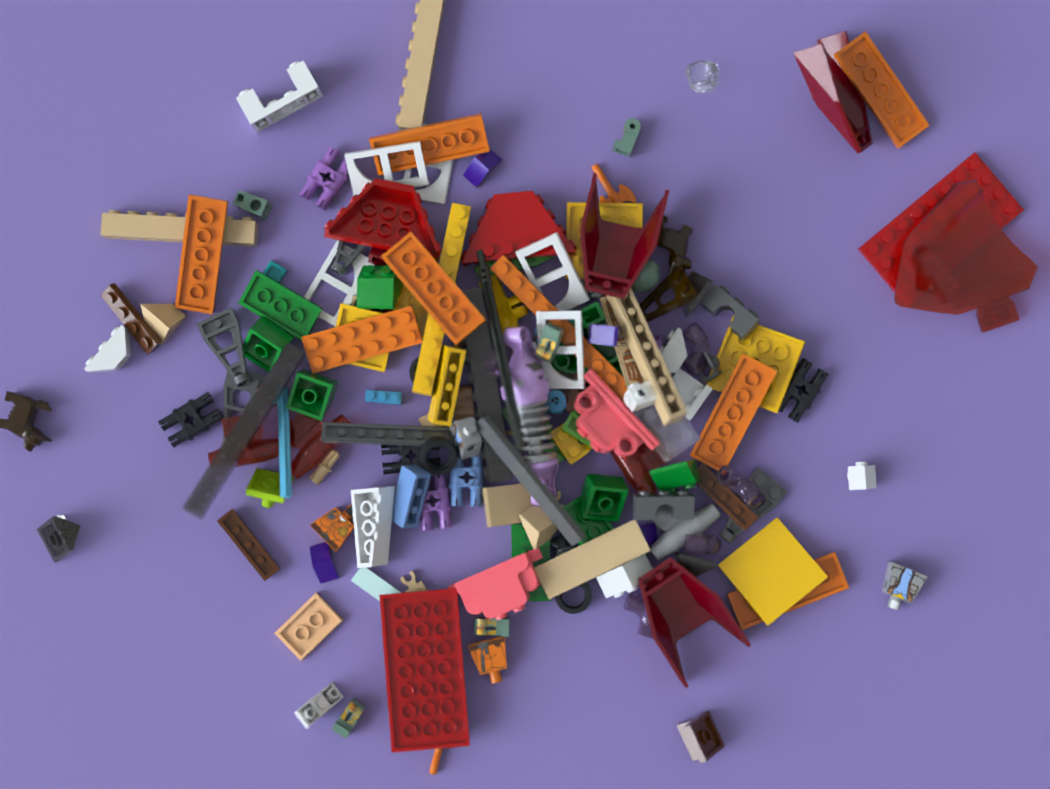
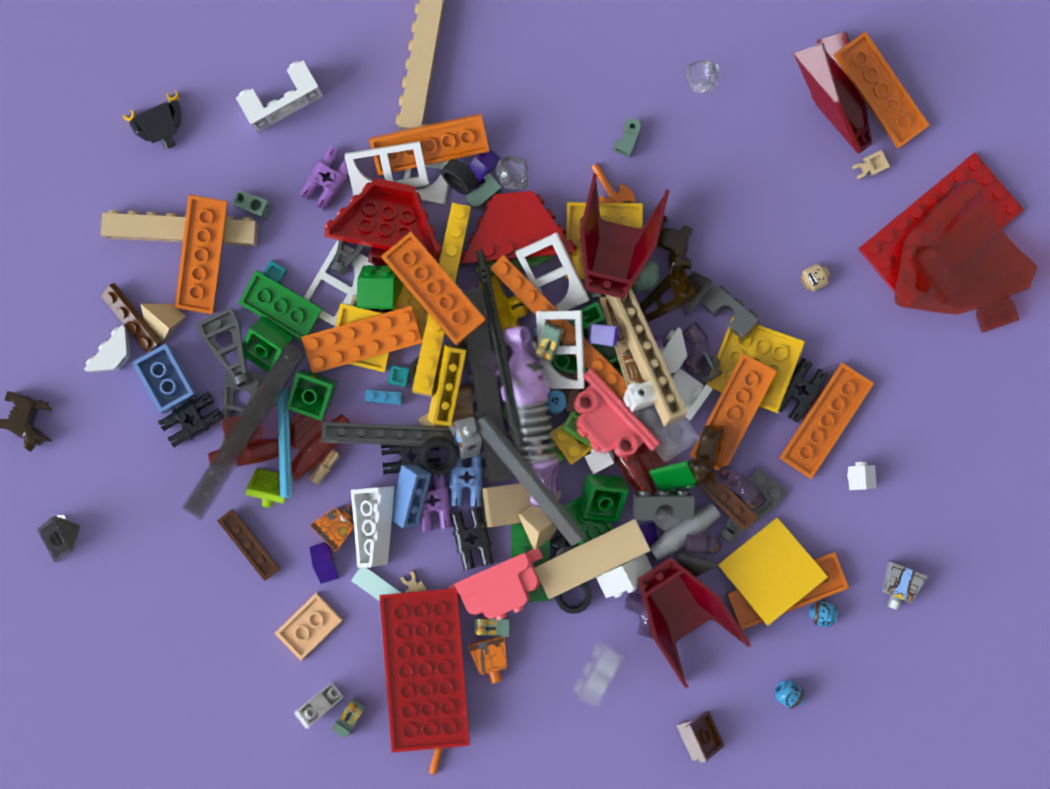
(158, 122): none -> black torso
(165, 378): none -> medium blue brick
(398, 376): none -> teal tile
(459, 176): none -> black tyre
(478, 529): none -> black pin
(479, 197): none -> sand green leg
(512, 172): none -> clear hair
(598, 674): none -> clear brick
(599, 461): none -> white brick
(707, 452): none -> dark brown animal
(789, 694): none -> dark azure head
(815, 277): none -> tan head
(823, 614): none -> dark azure head
(826, 420): none -> orange plate
(873, 164): none -> tan plate

